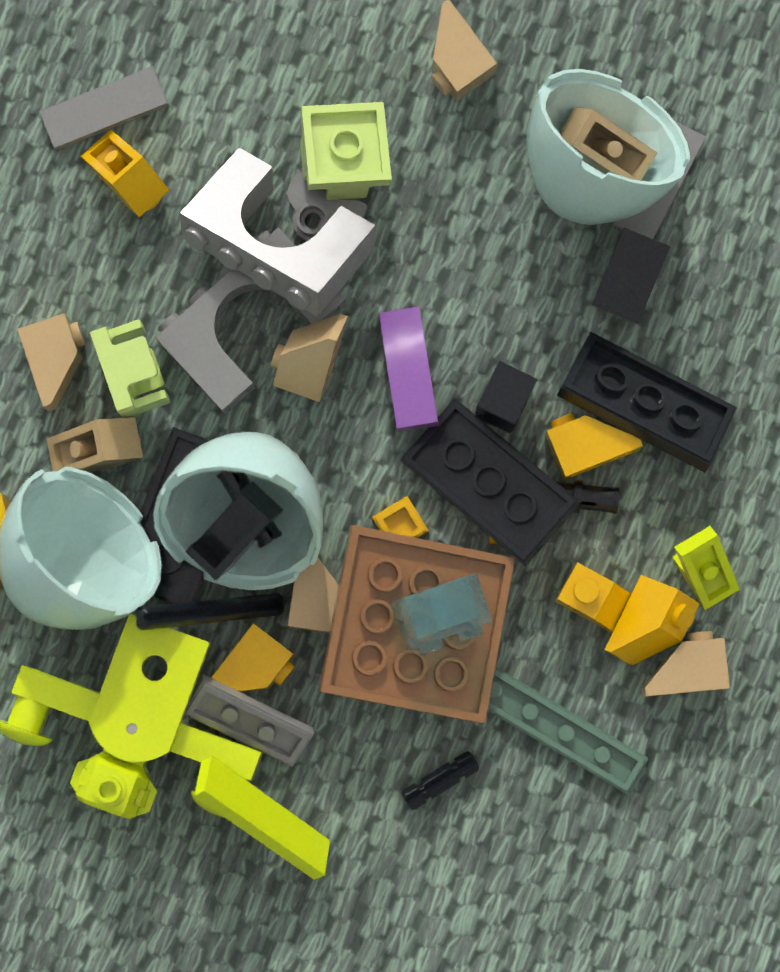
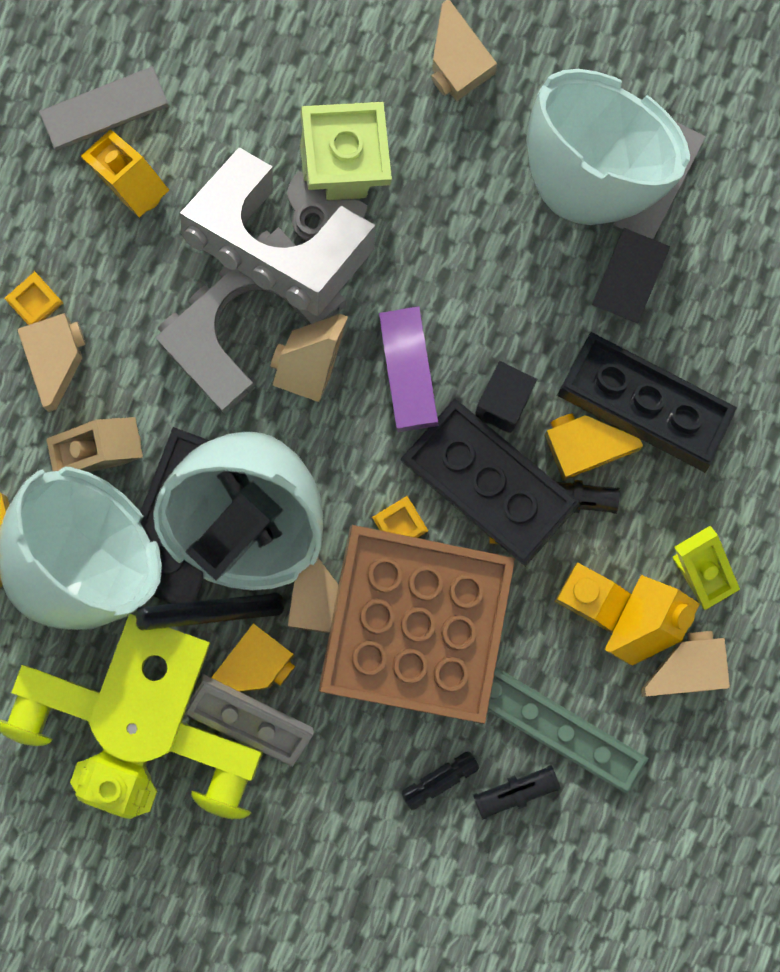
(33, 299): none -> yellow tile
(130, 368): yellowish green panel -> none
(262, 817): neon yellow tile -> none
(441, 613): clear light blue brick -> none
(543, 783): none -> black pin
(606, 144): tan slope -> none

